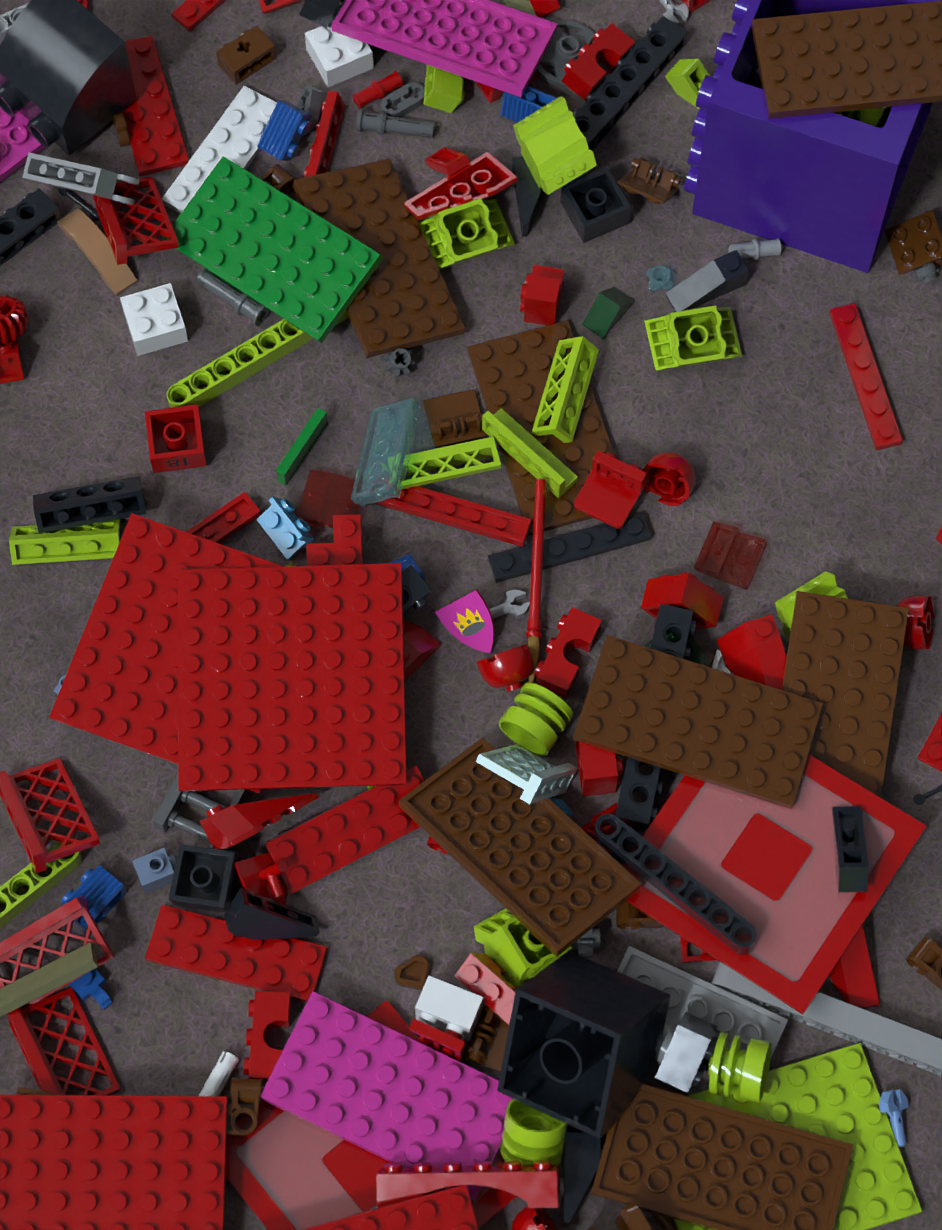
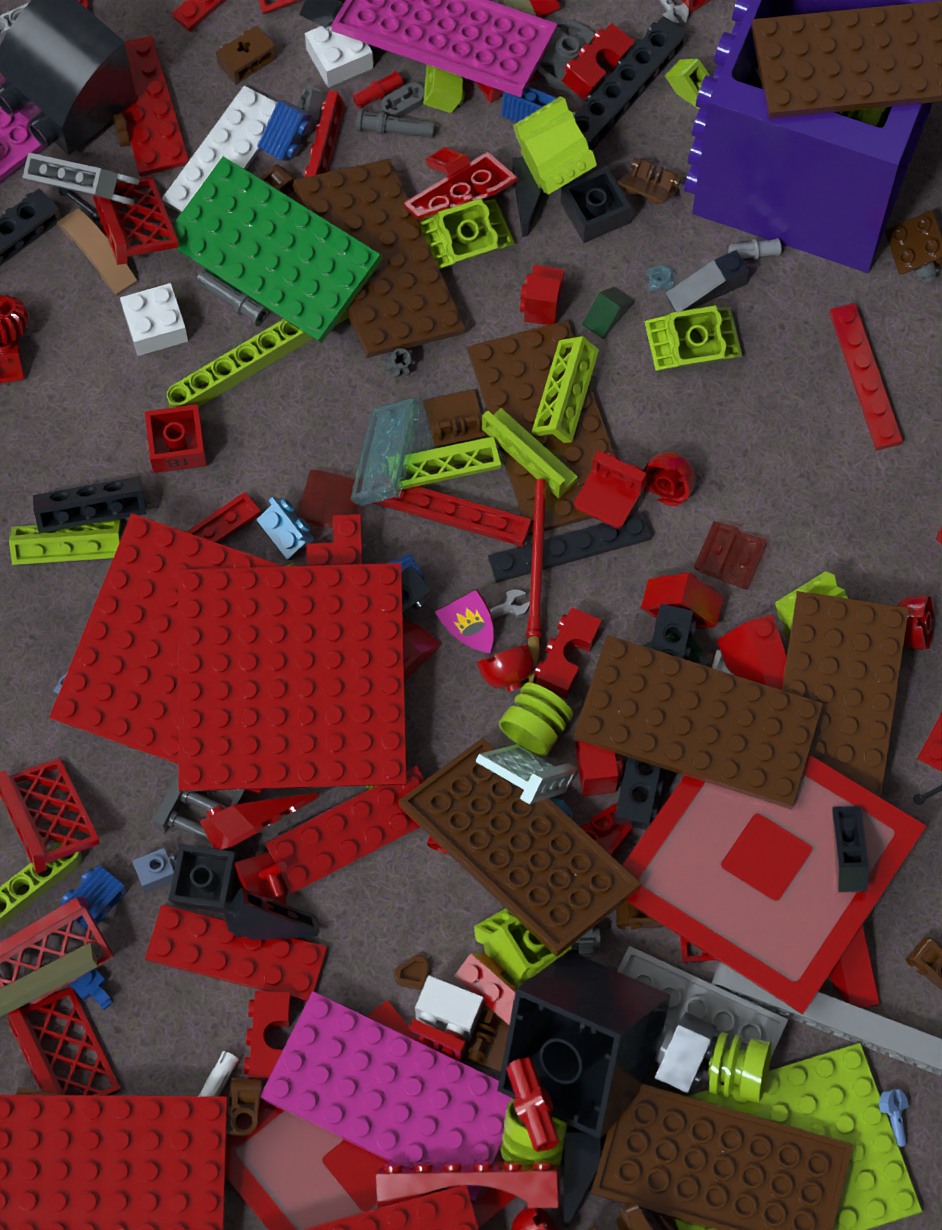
(301, 446): green tile -> none
(533, 1104): none -> red piece
(681, 896): black beam -> none

